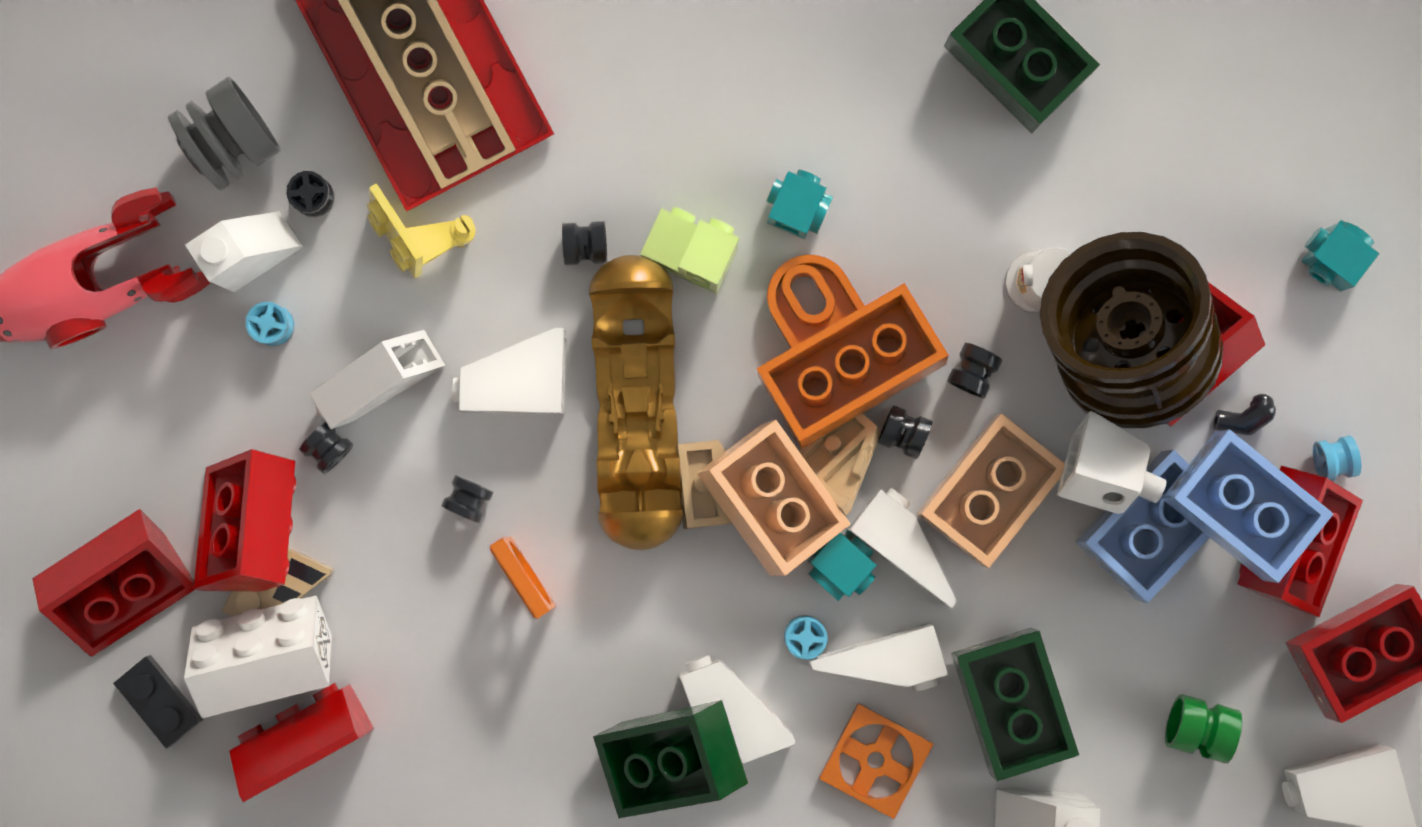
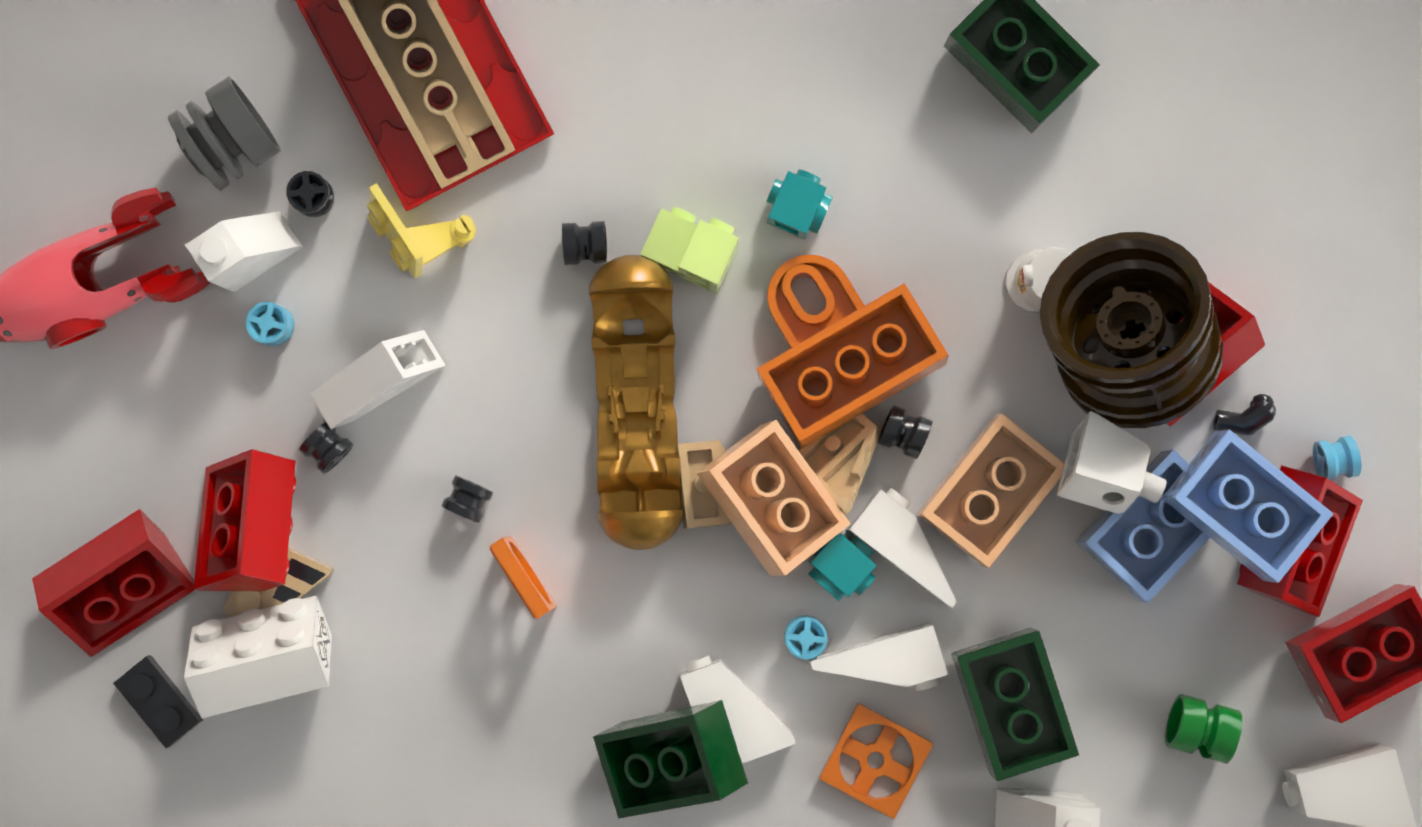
(297, 739): red slope -> none
(517, 379): white slope -> none
(975, 368): black wheel -> none
(1339, 255): teal brick -> none

